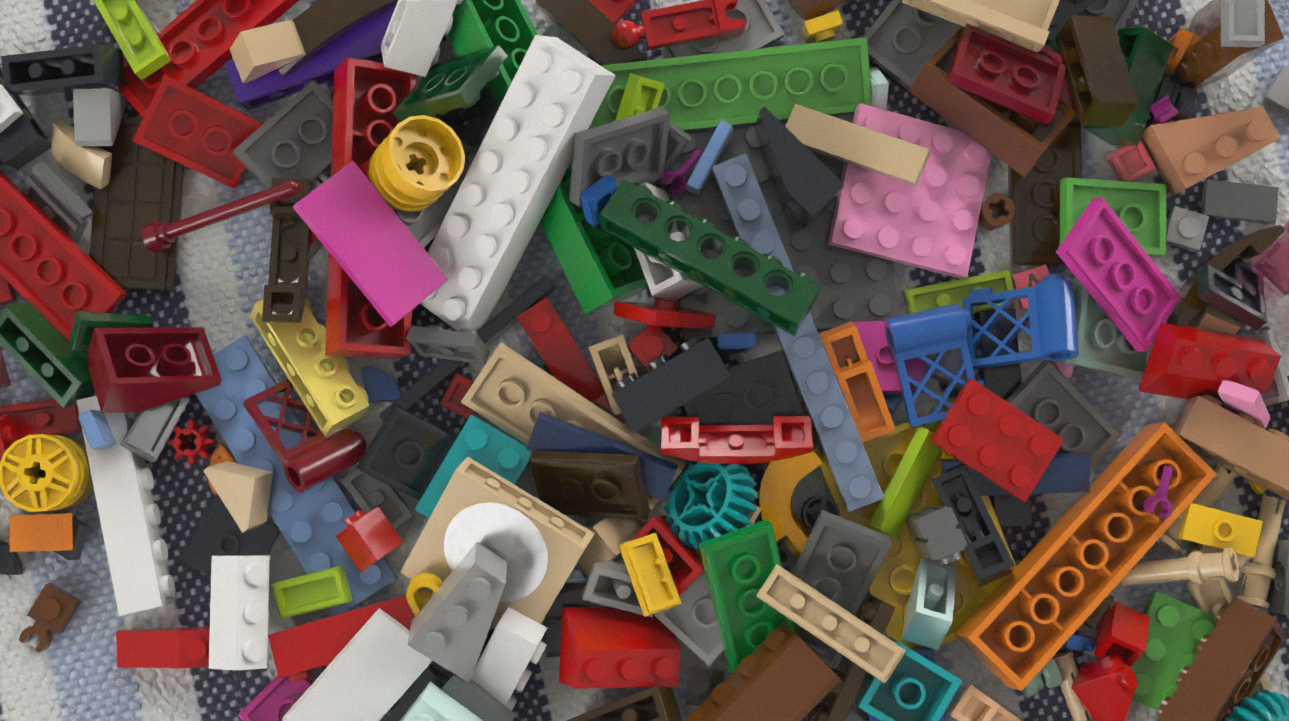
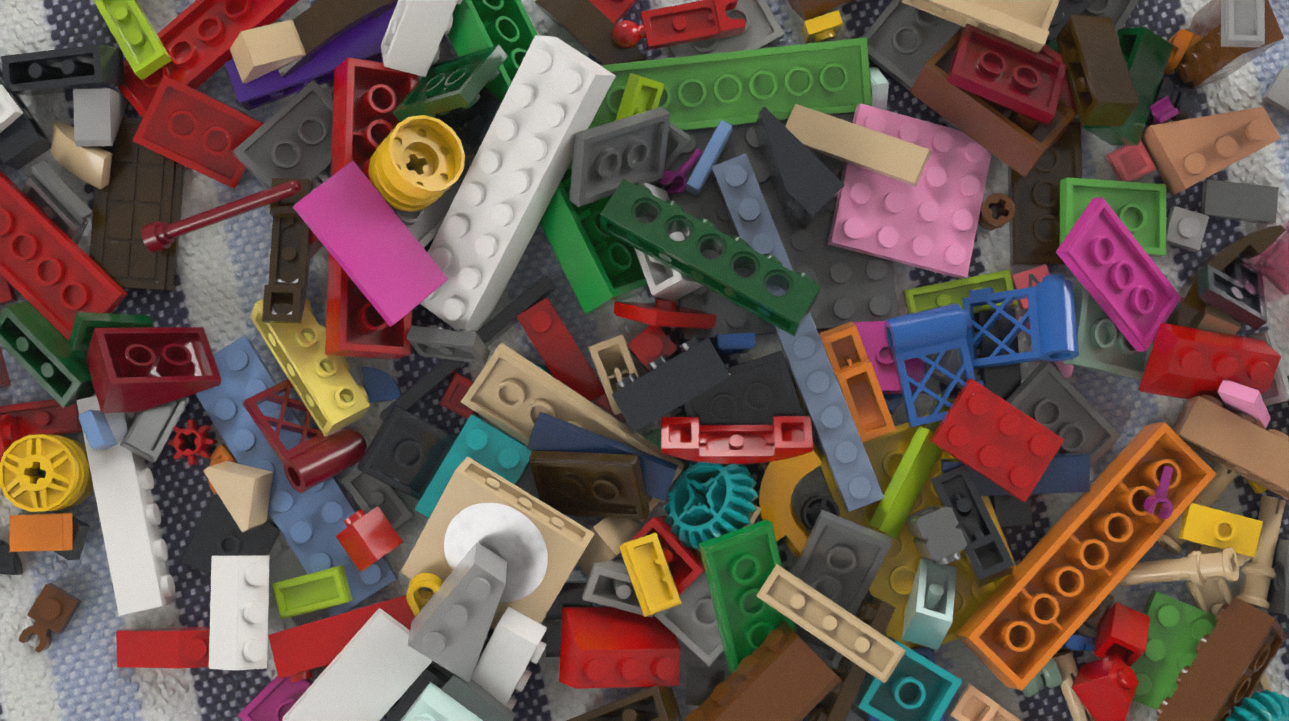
(596, 198): blue tile -> none

